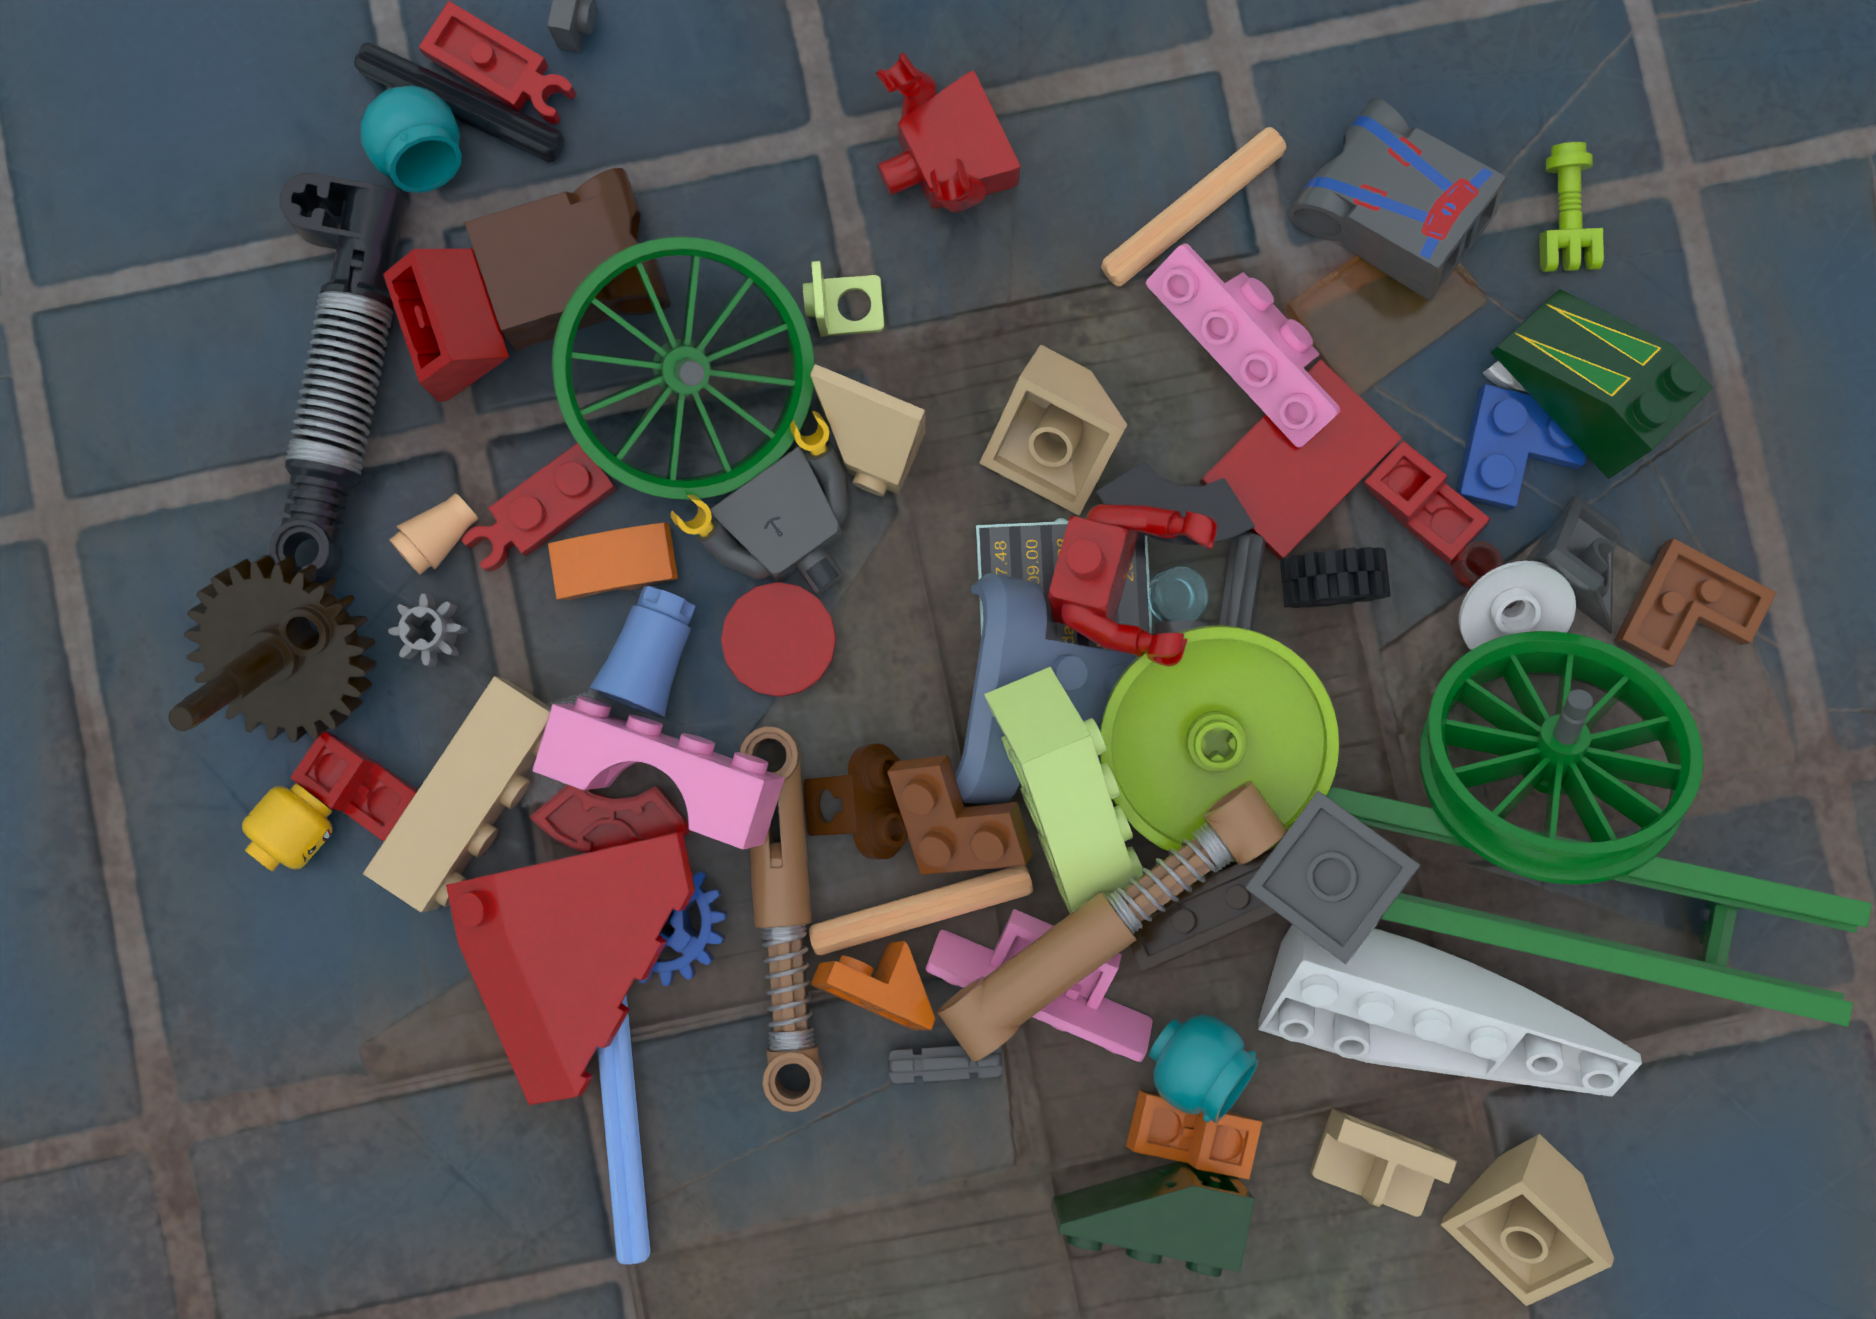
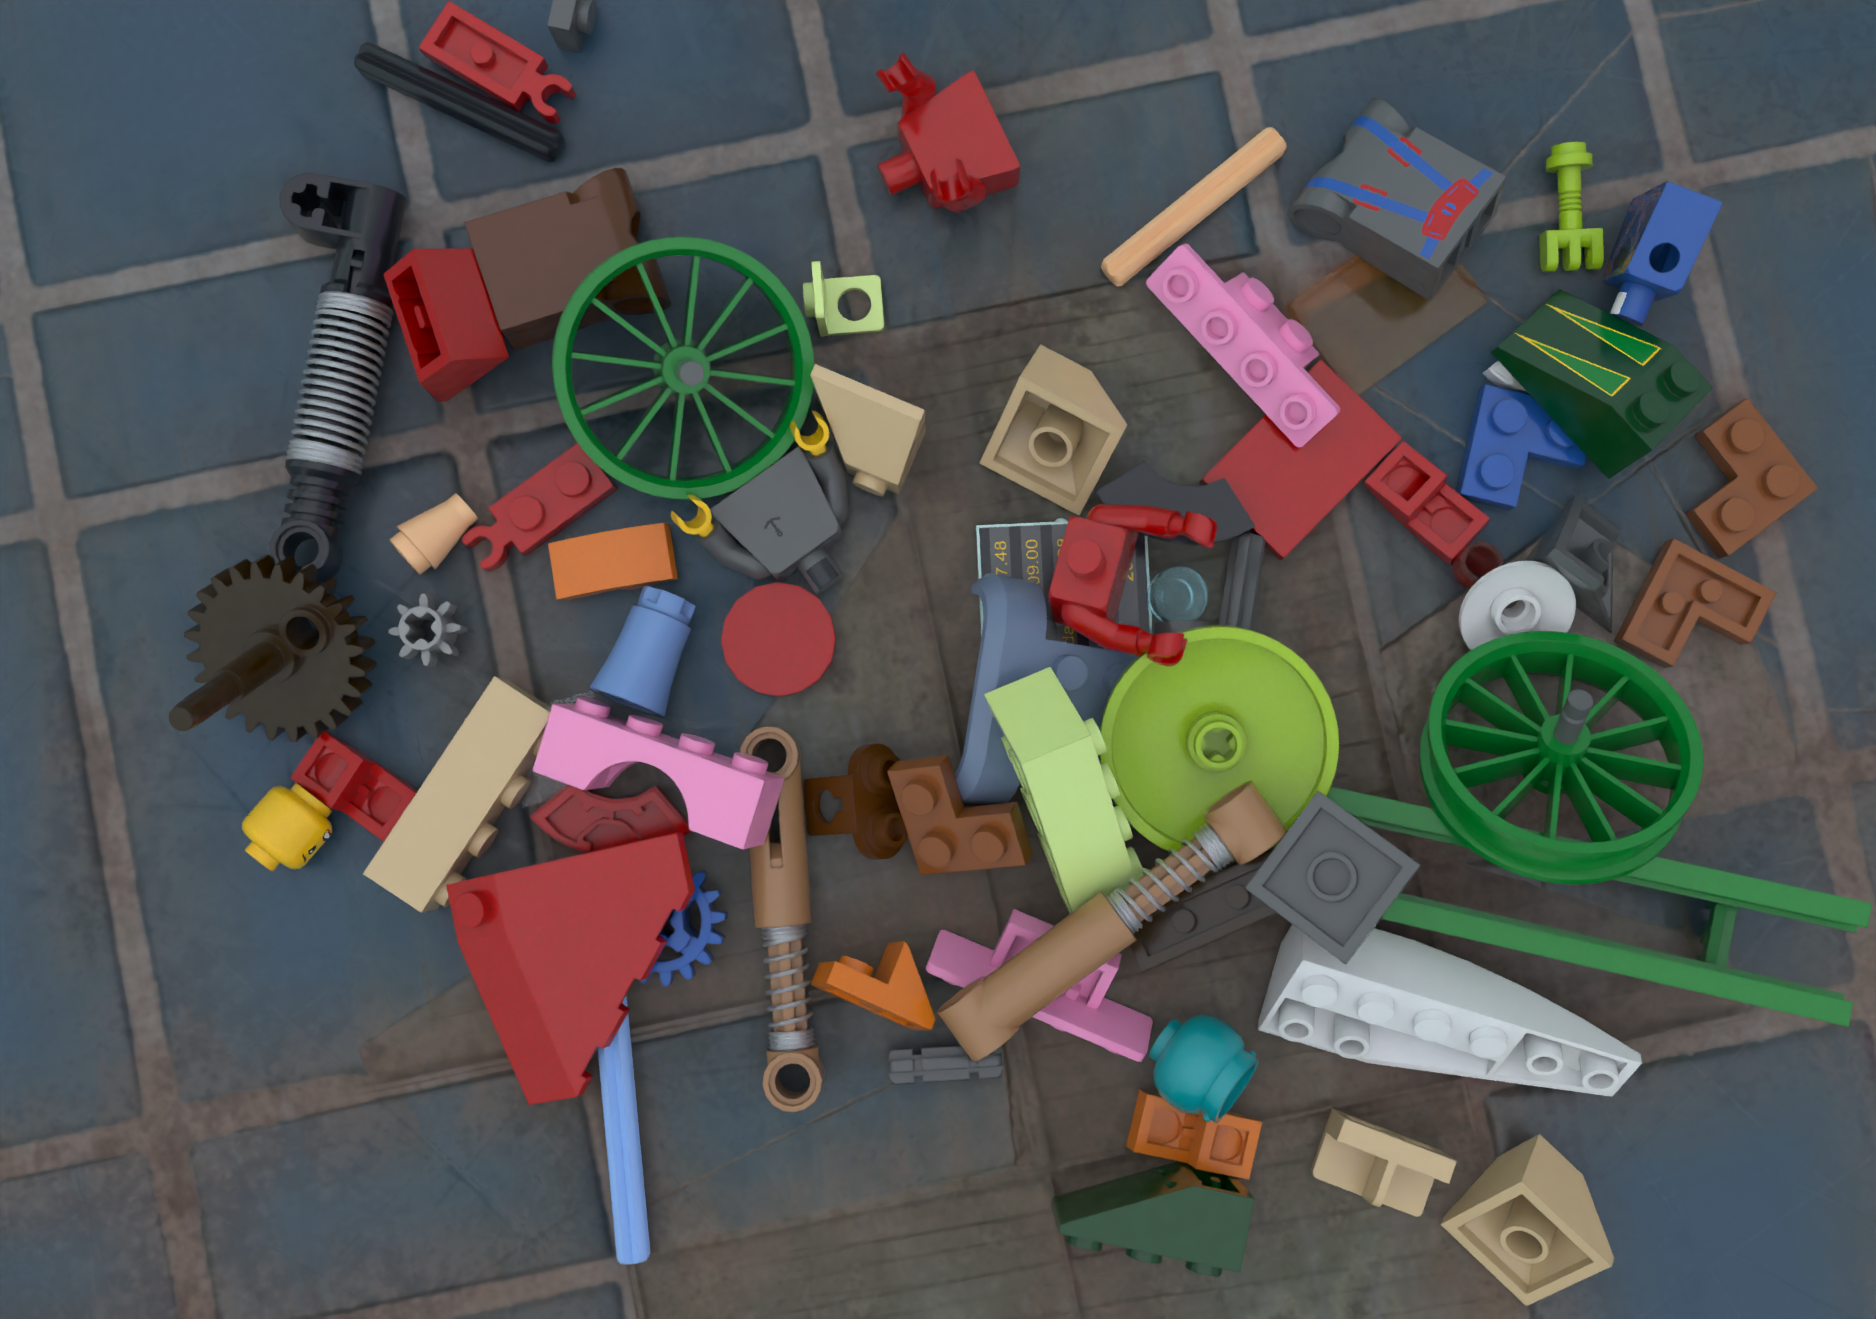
(412, 138): teal piece -> none
(920, 909): light nougat axle -> none
(1335, 577): black tyre -> none
(1657, 247): none -> blue torso
(1760, 475): none -> dark orange plate

